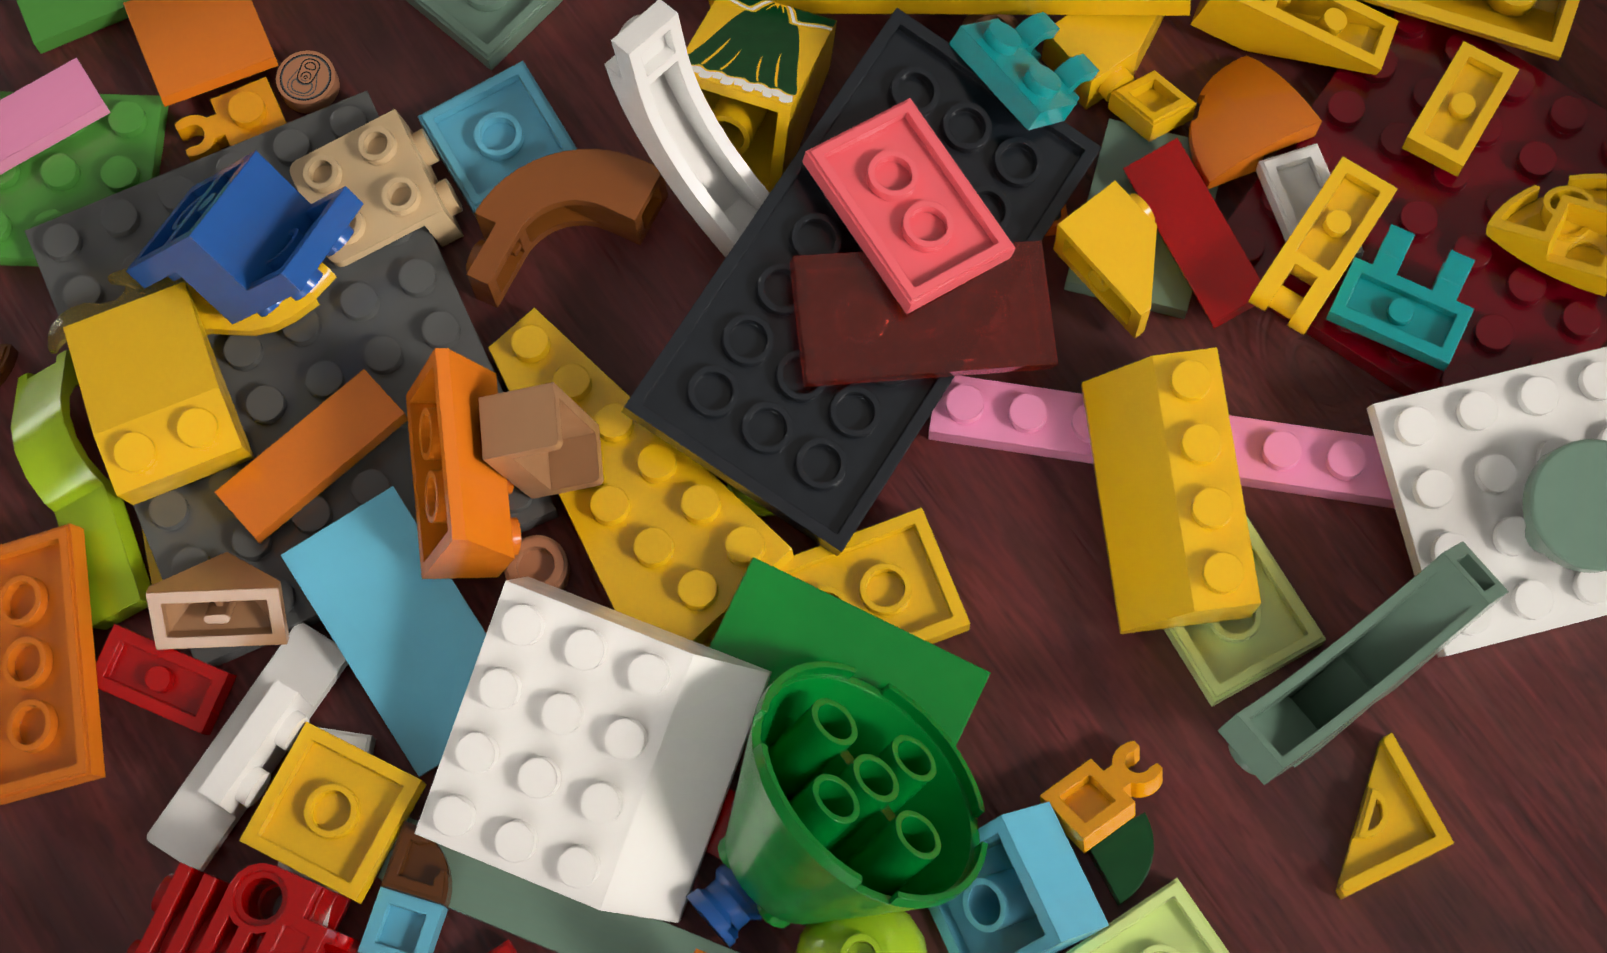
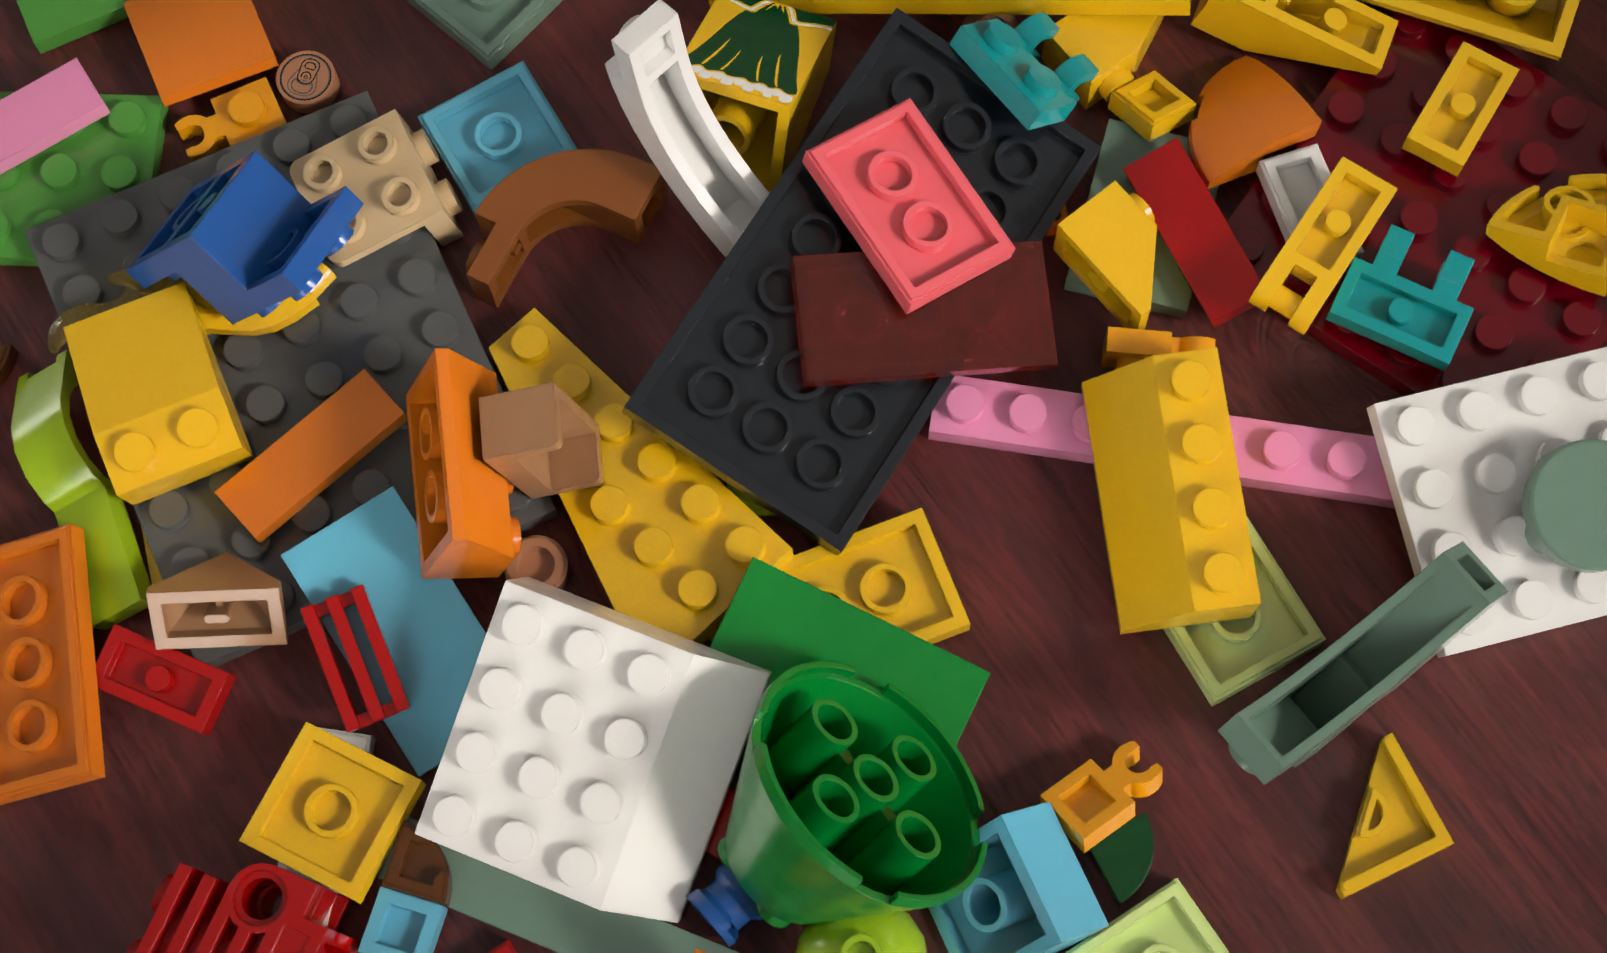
(248, 748): white bracket -> none
(335, 606): none -> red tile
(1130, 345): none -> light orange plate

